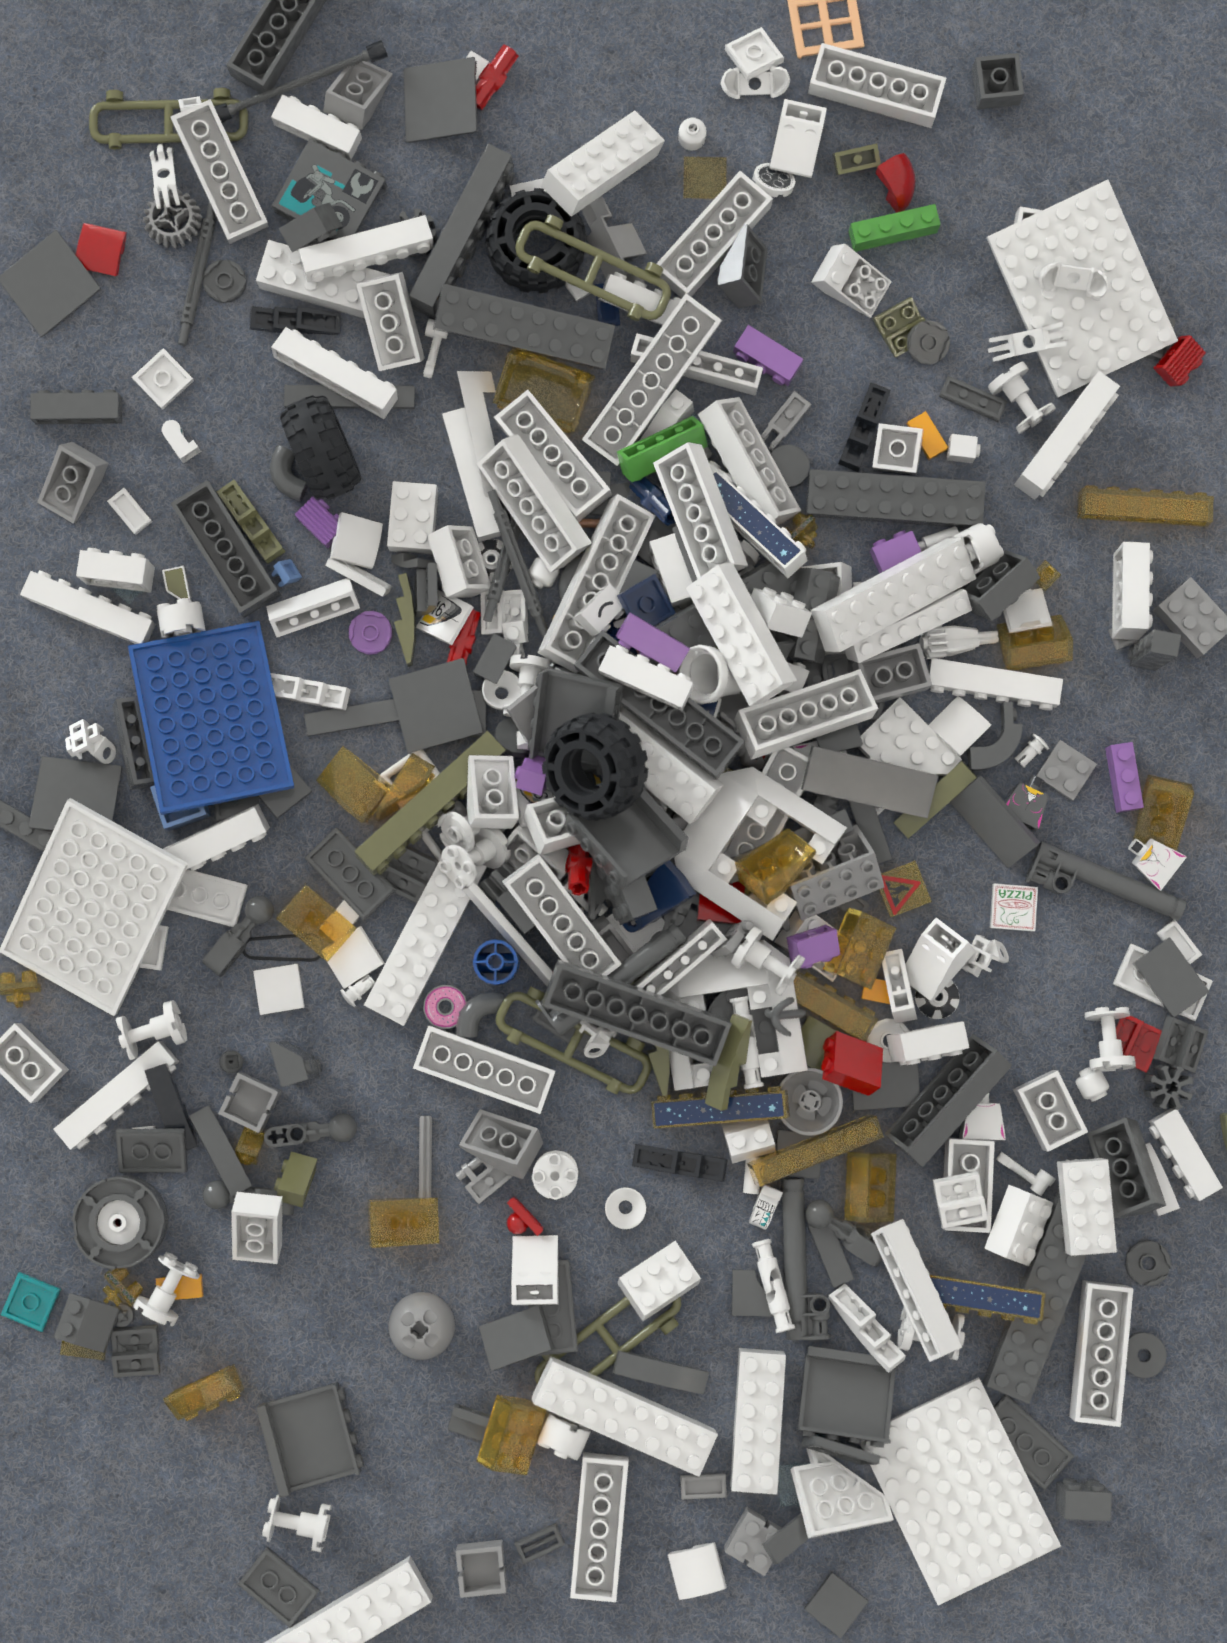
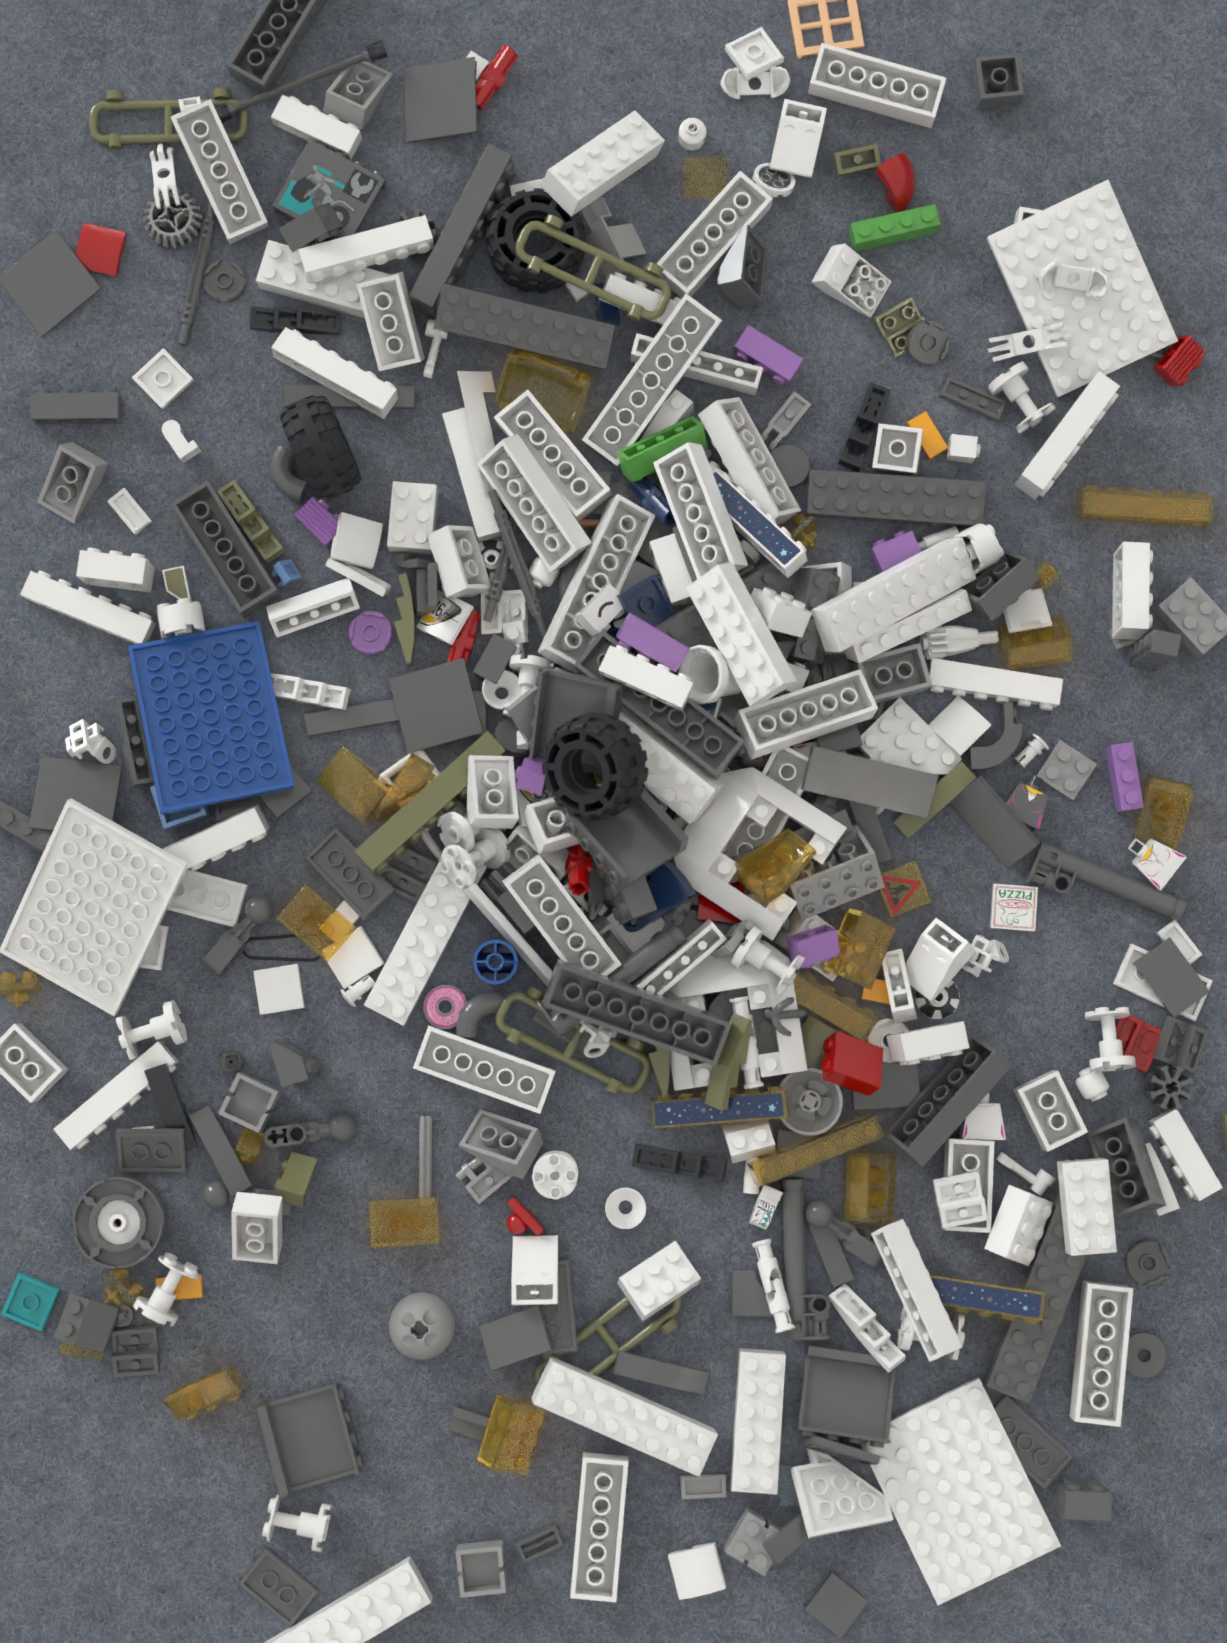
(563, 1436): white brick -> none

